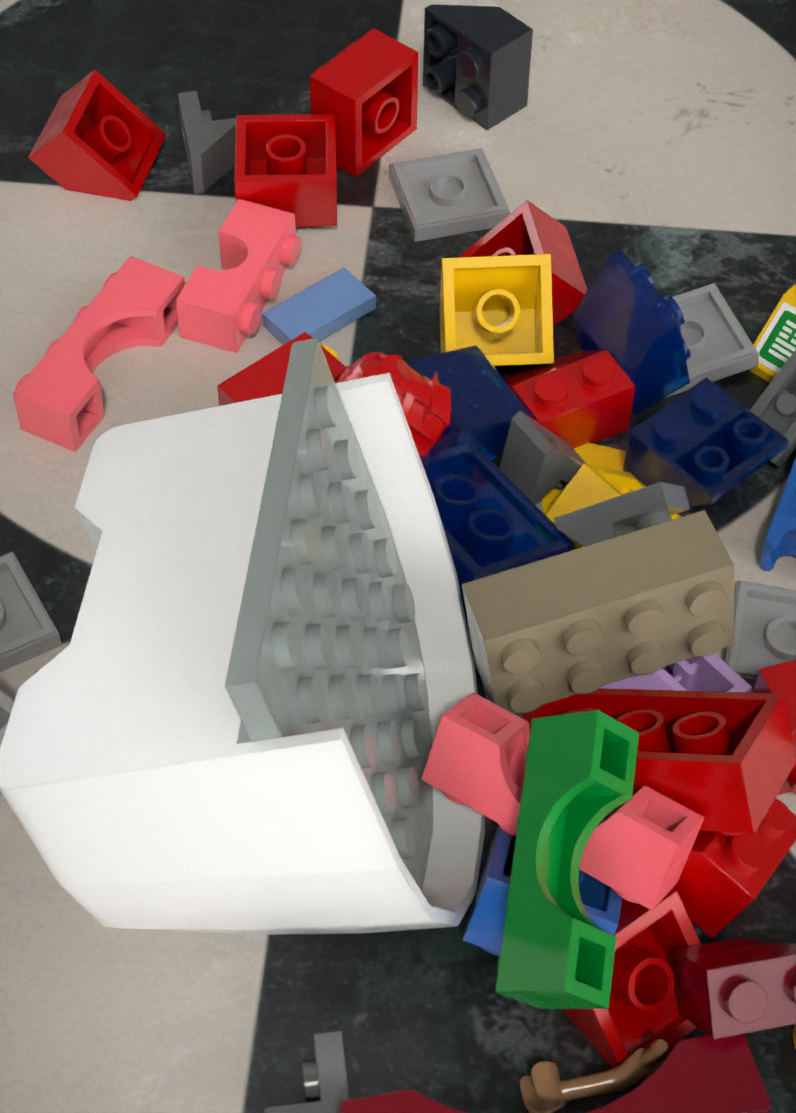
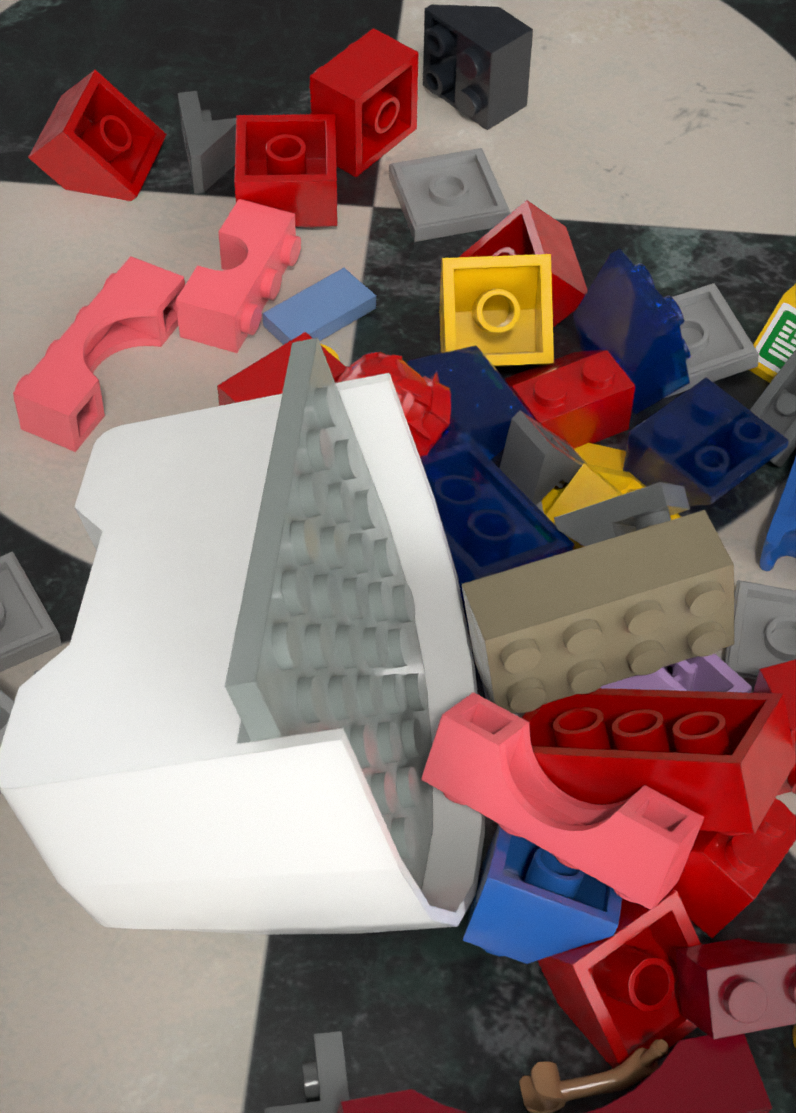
(573, 778): green arch -> none

